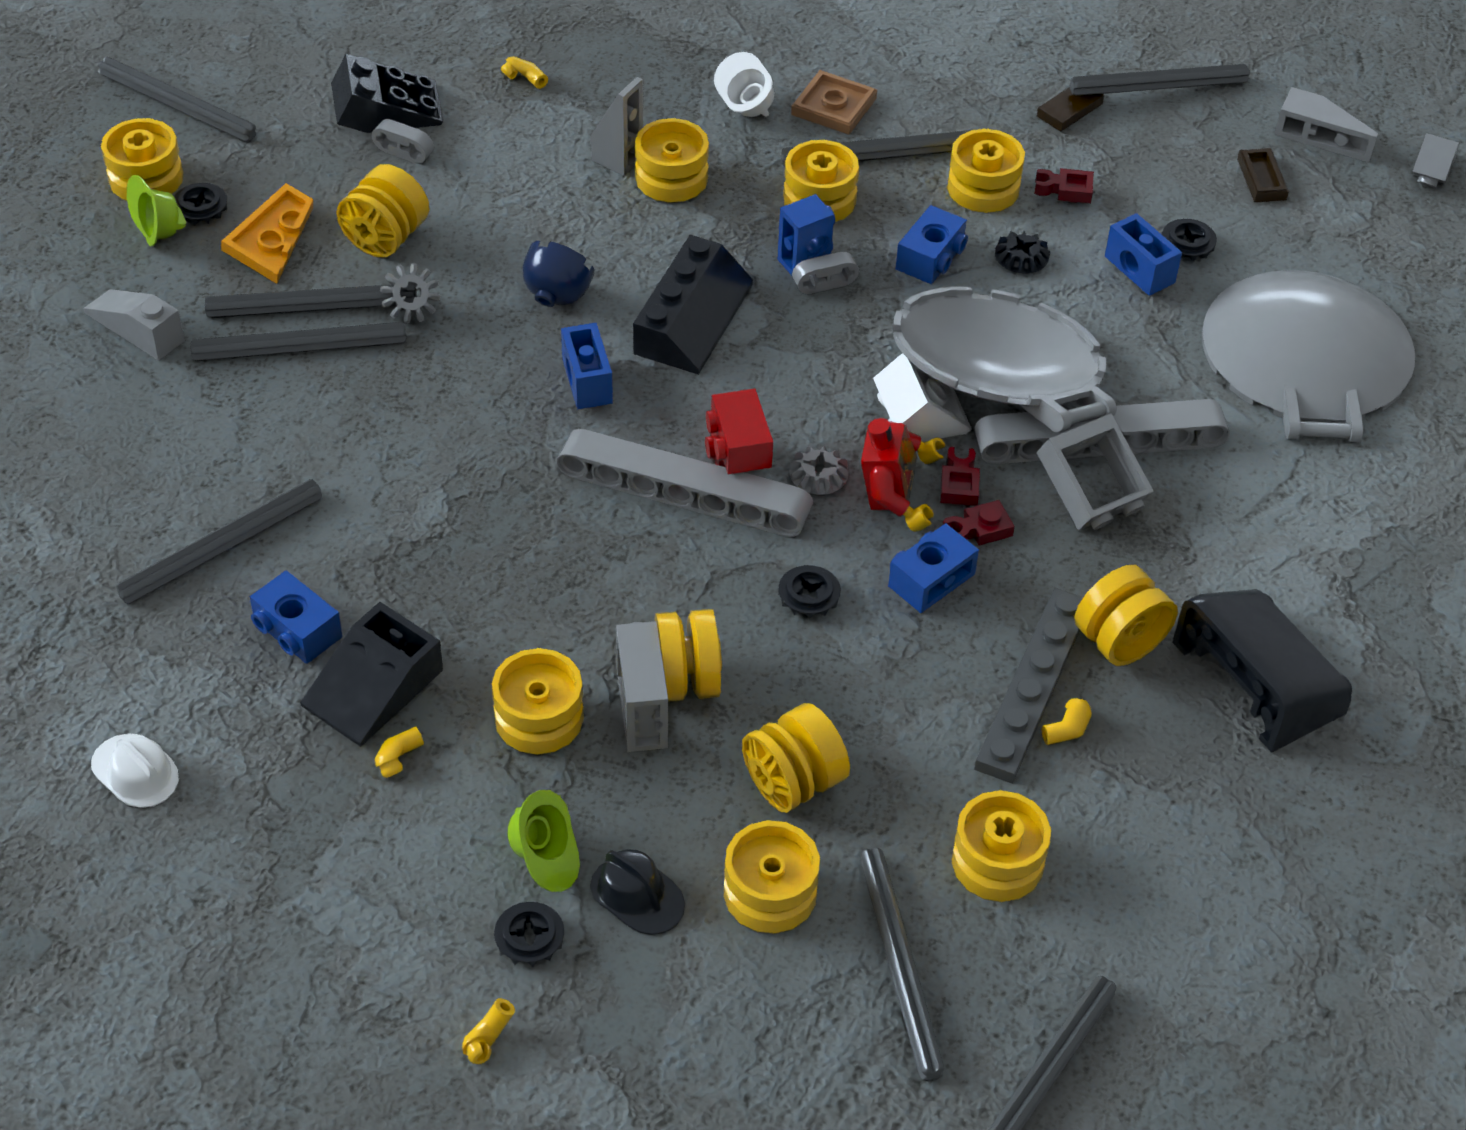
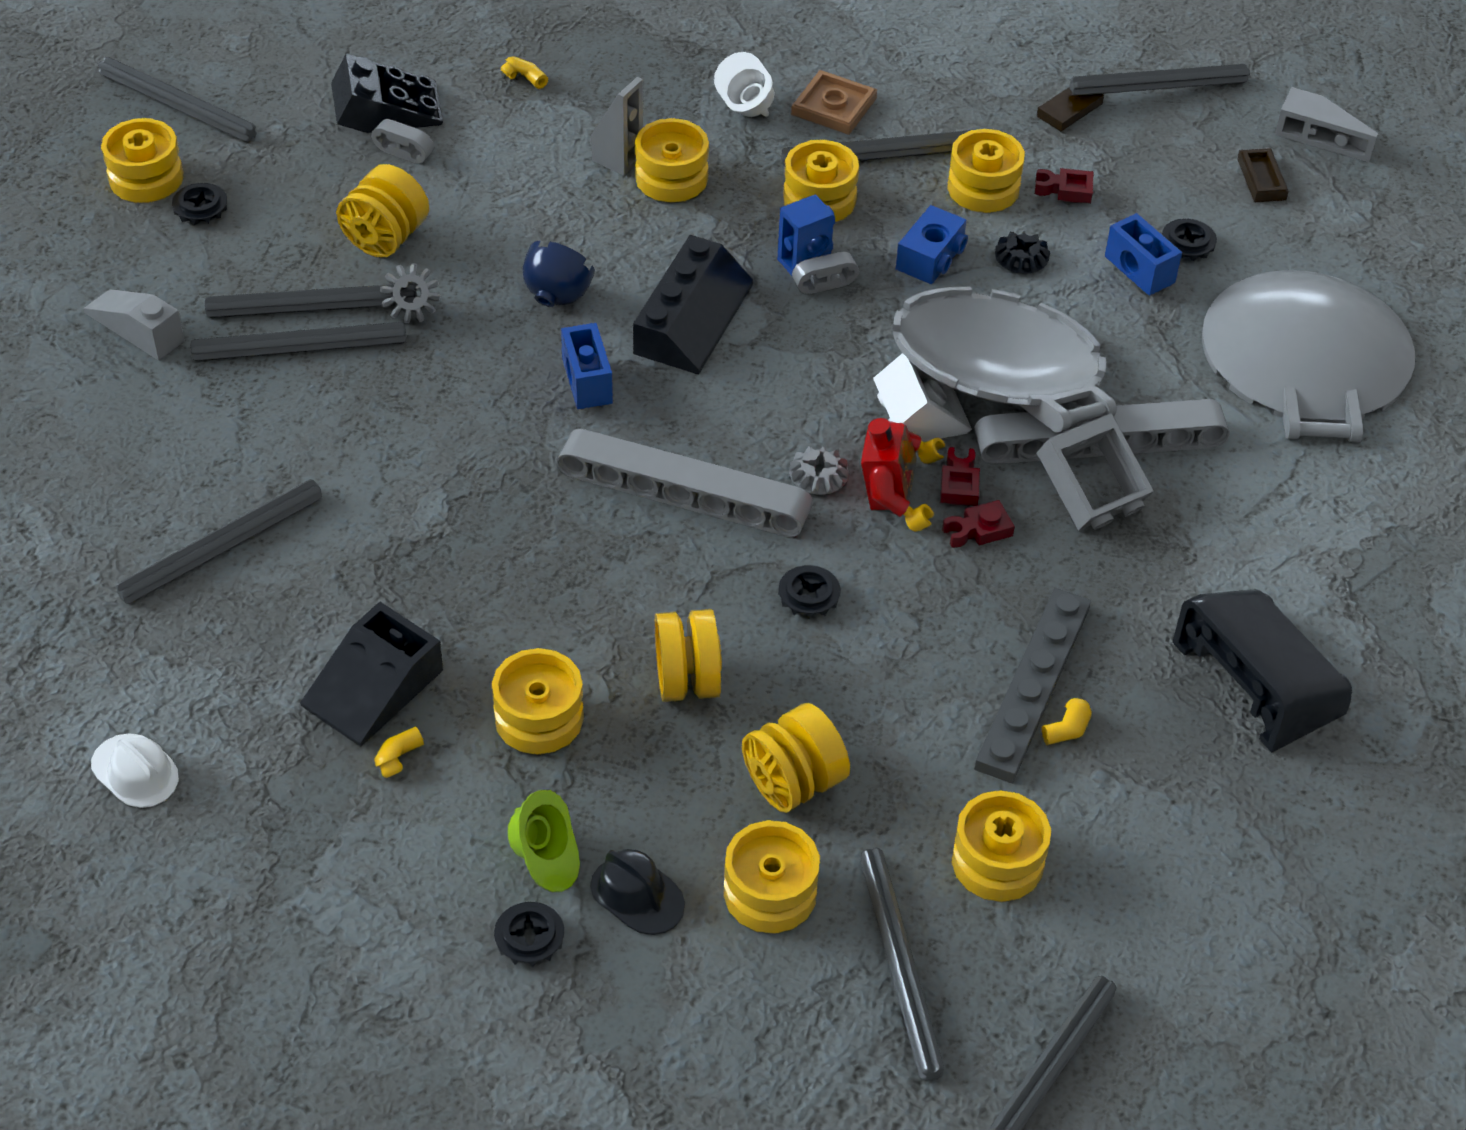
(153, 210): lime piece -> none
(270, 232): light orange wing -> none
(295, 617): blue brick -> none
(480, 1039): yellow arm -> none
(642, 686): light grey window -> none
(738, 432): red brick -> none
(932, 567): blue brick -> none
(1126, 615): yellow wheel -> none
(1435, 160): light grey slope -> none

